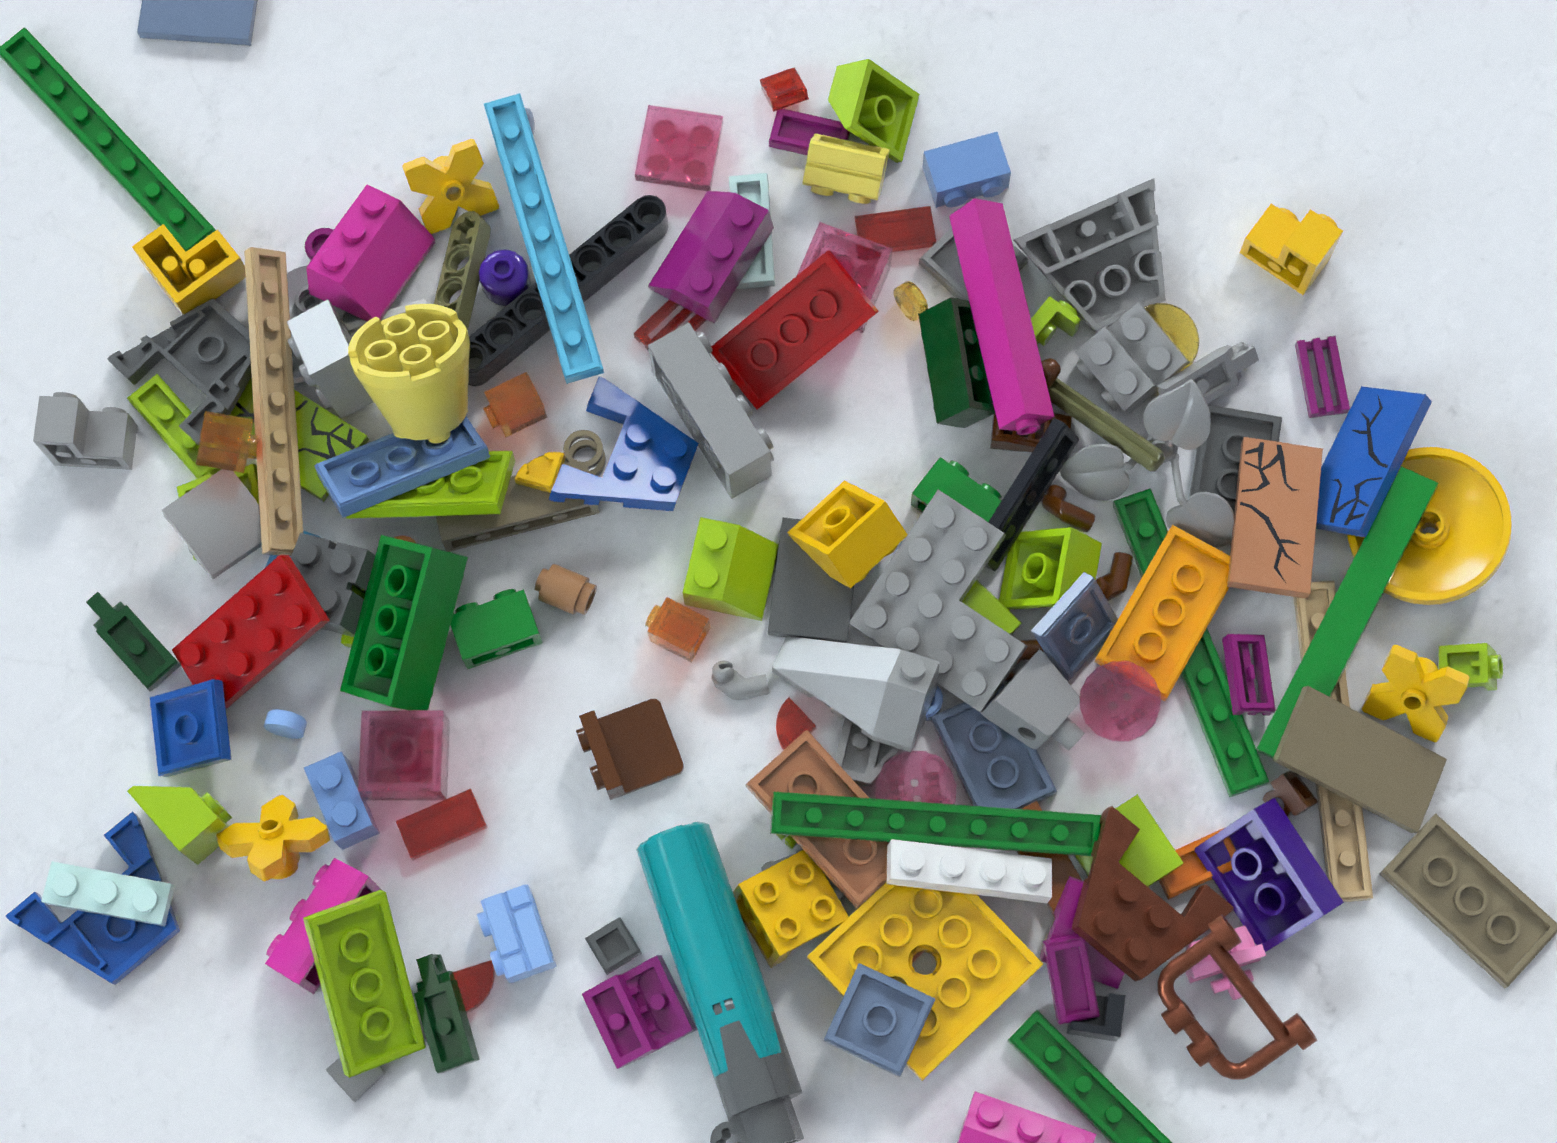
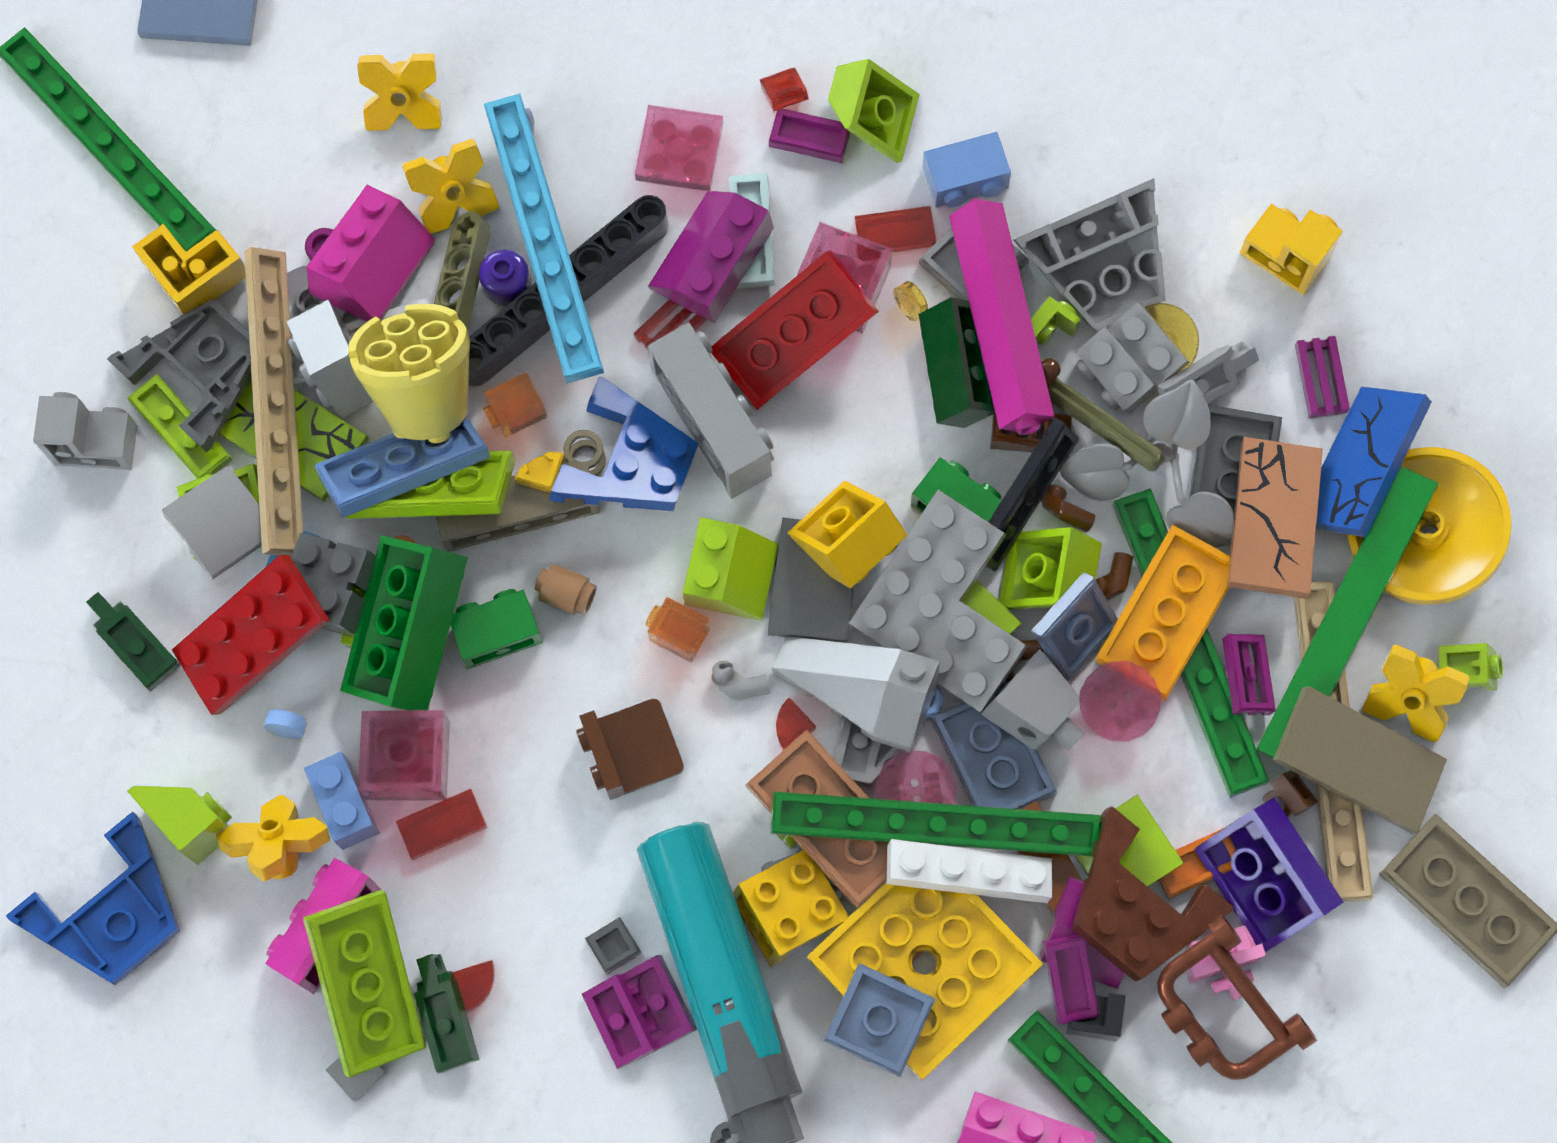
(108, 893): light aqua plate -> none
(190, 728): blue tile -> none
(226, 442): clear orange brick -> none
(399, 90): none -> yellow plant
(517, 934): light blue brick -> none
(845, 168): light yellow brick -> none

